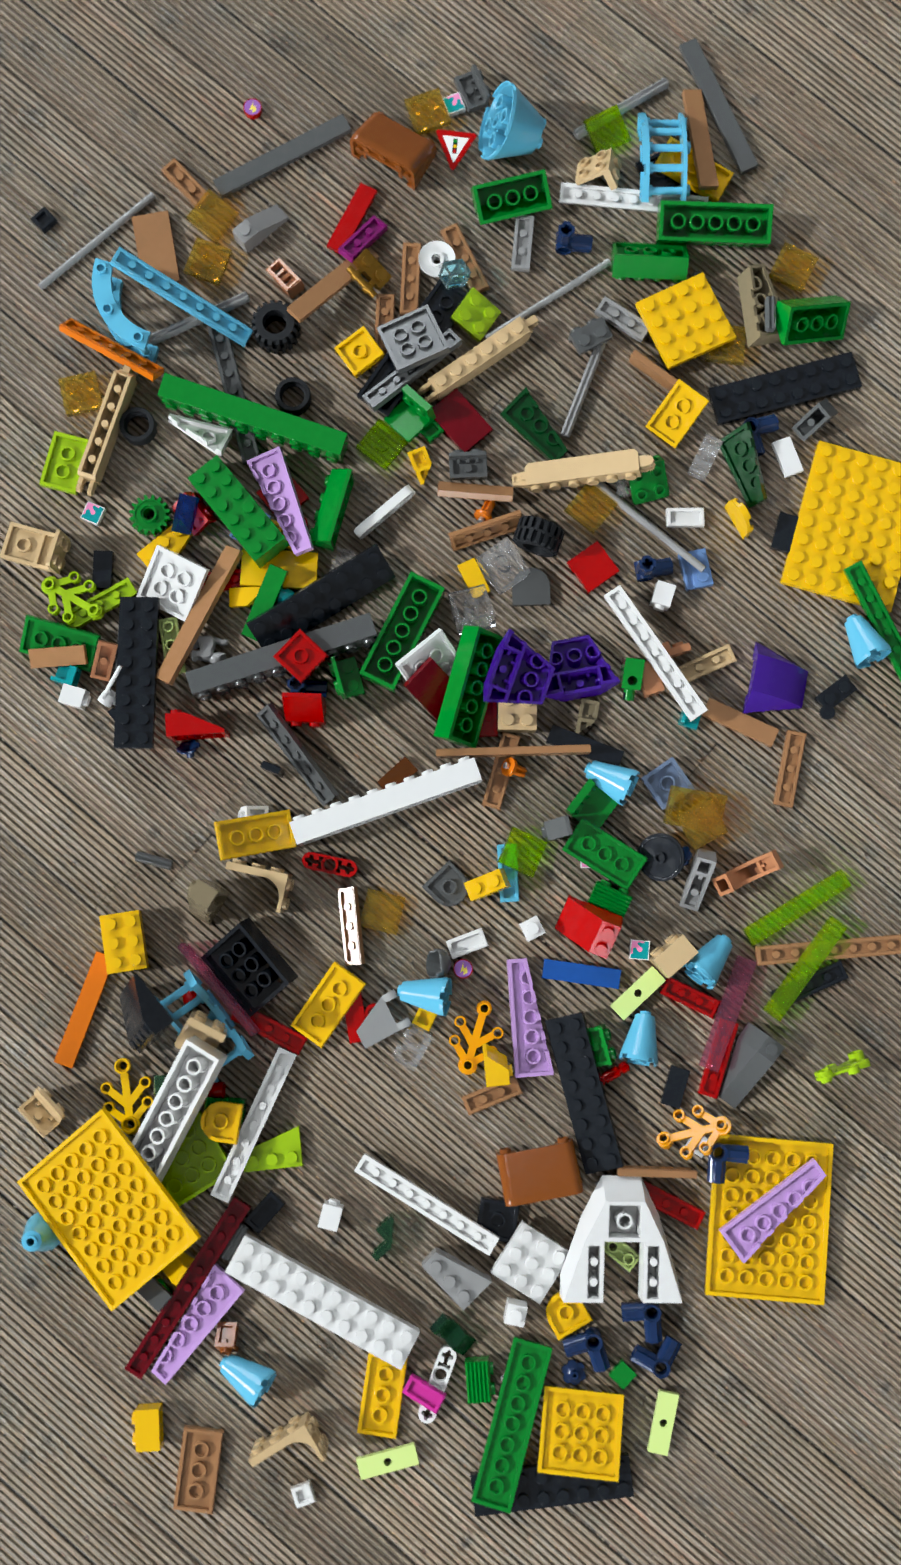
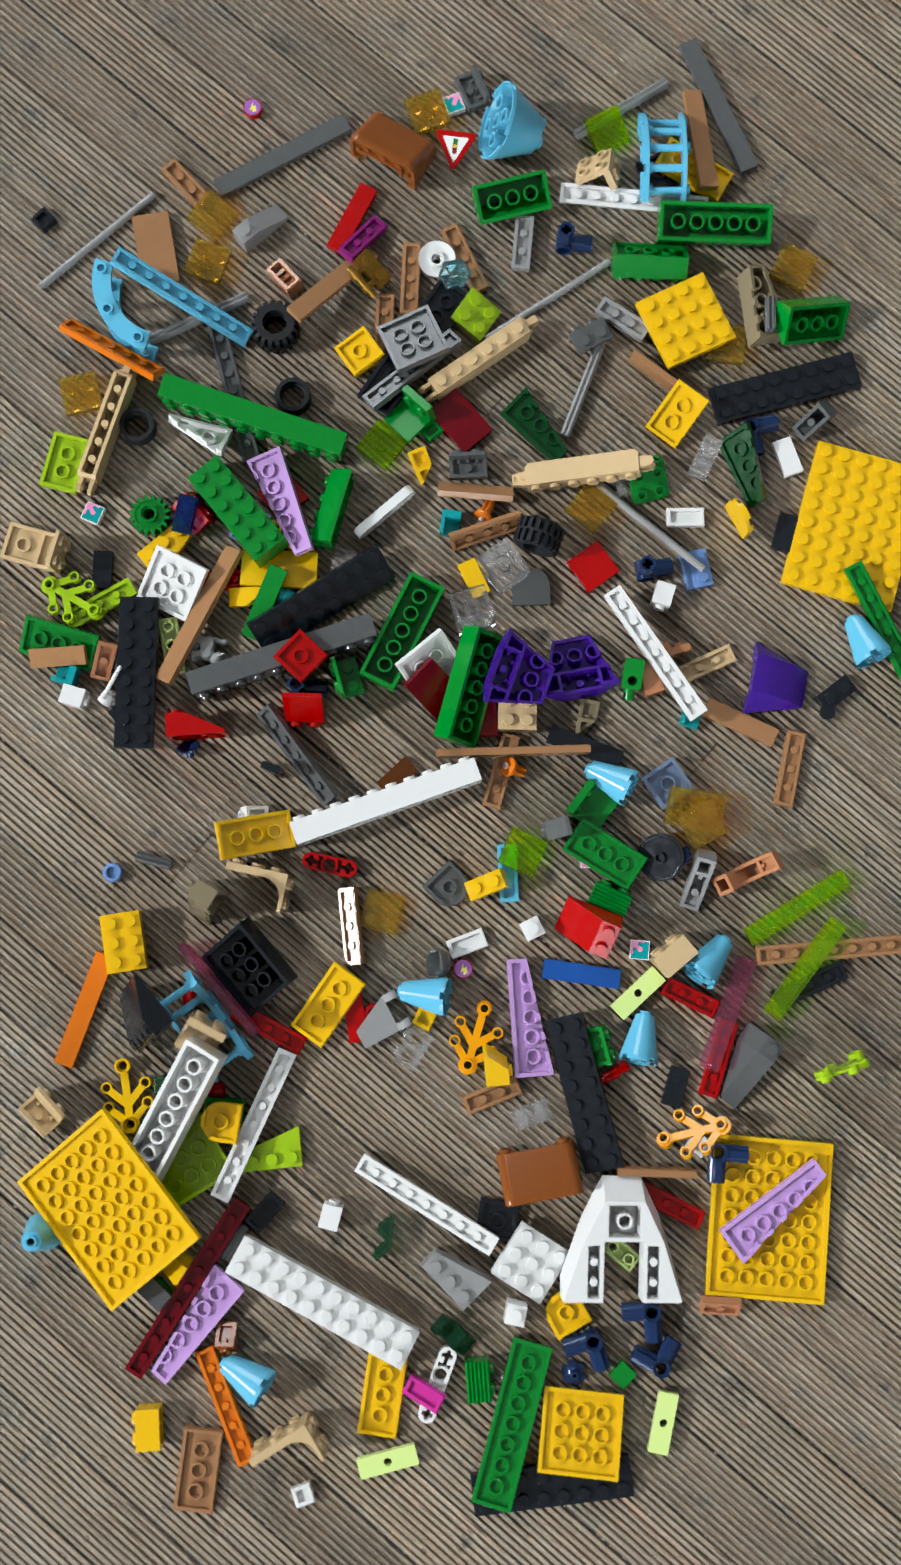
(112, 872): none -> medium blue tile
(225, 1404): none -> orange tile
(450, 521): none -> teal panel
(530, 1114): none -> clear brick
(720, 1305): none -> nougat plate

